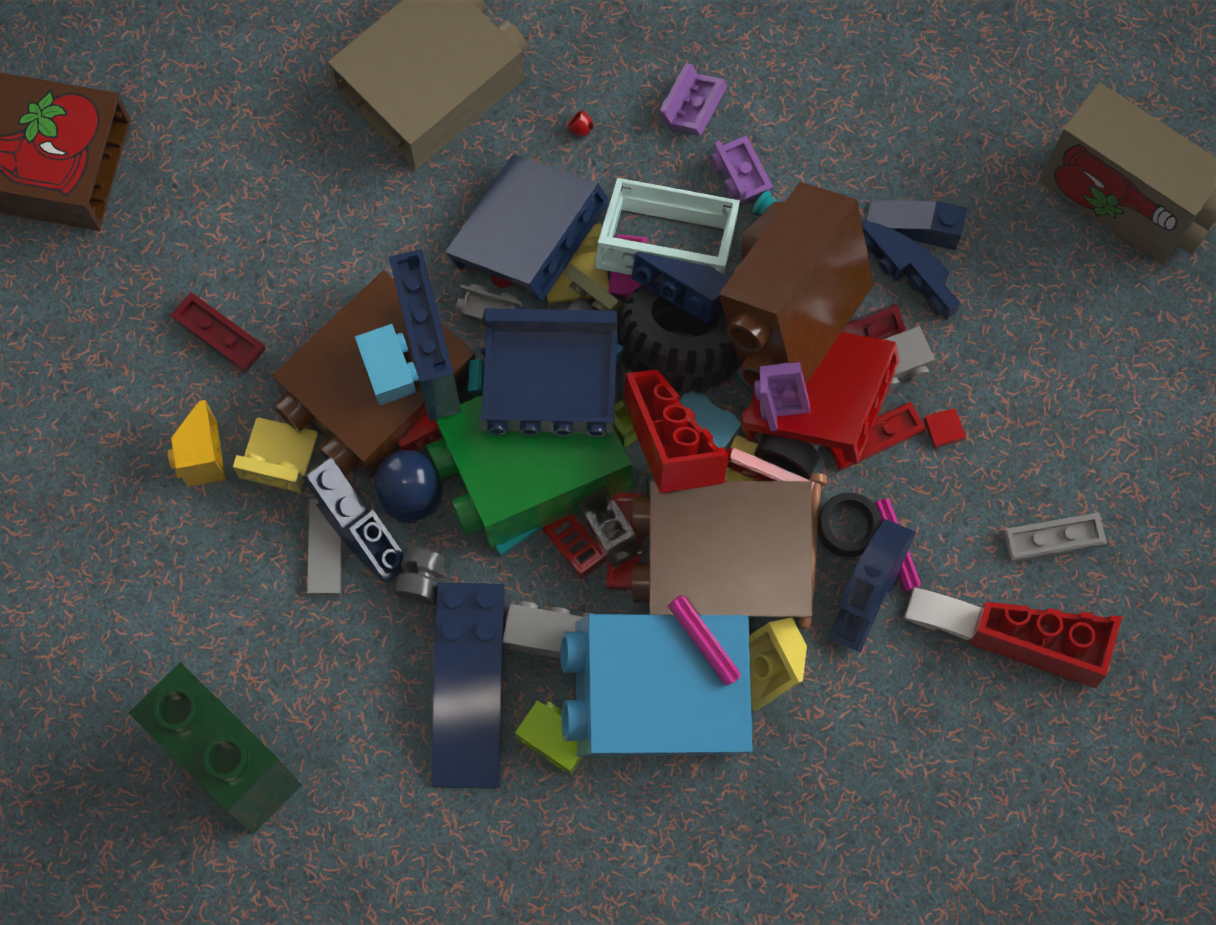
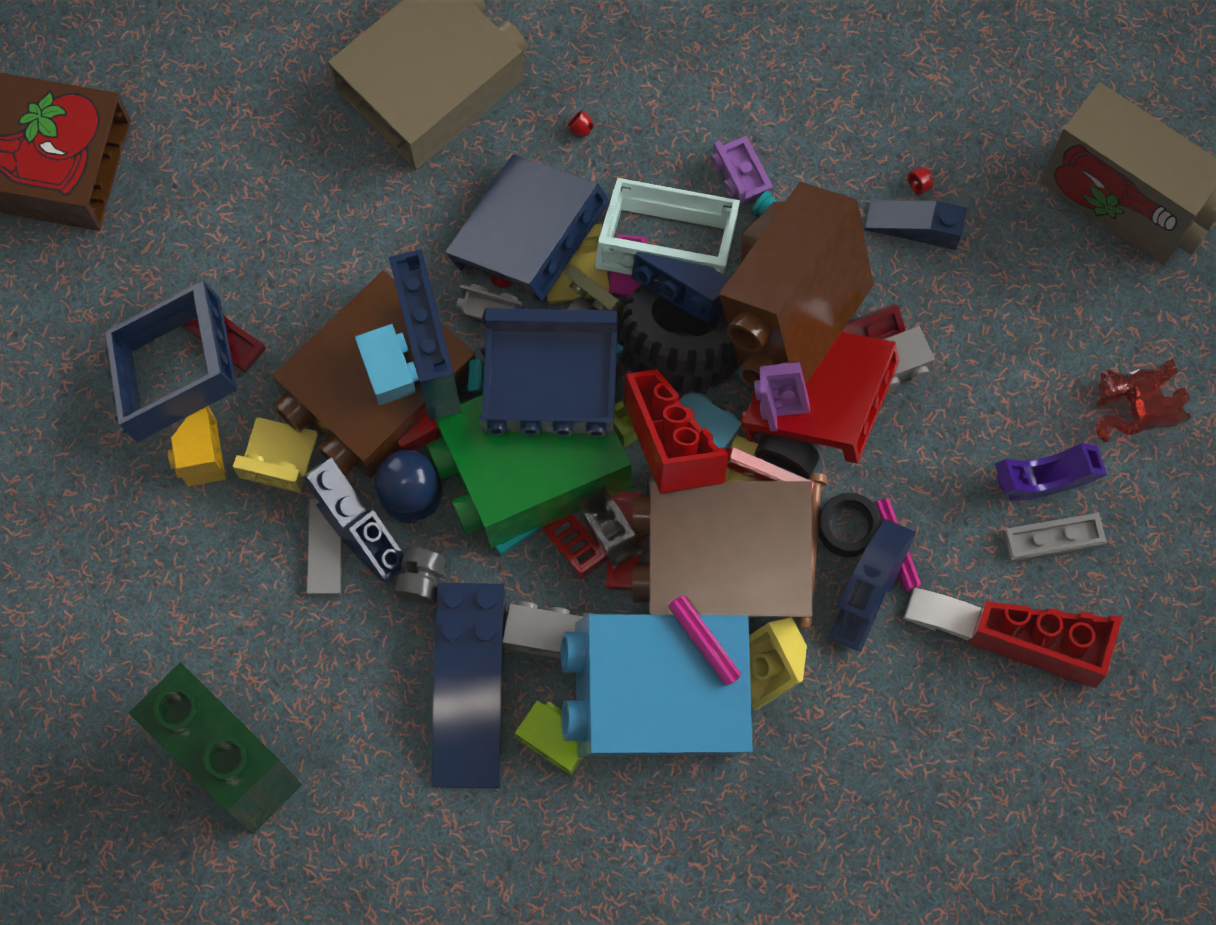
(151, 324): none -> dark blue window
(692, 101): medium lavender bracket -> none
(887, 432): red tile -> none
(903, 256): dark blue slope -> none
(920, 180): none -> red hinge
(944, 428): red tile -> none
(1050, 474): none -> dark purple arch
(1145, 398): none -> clear red animal

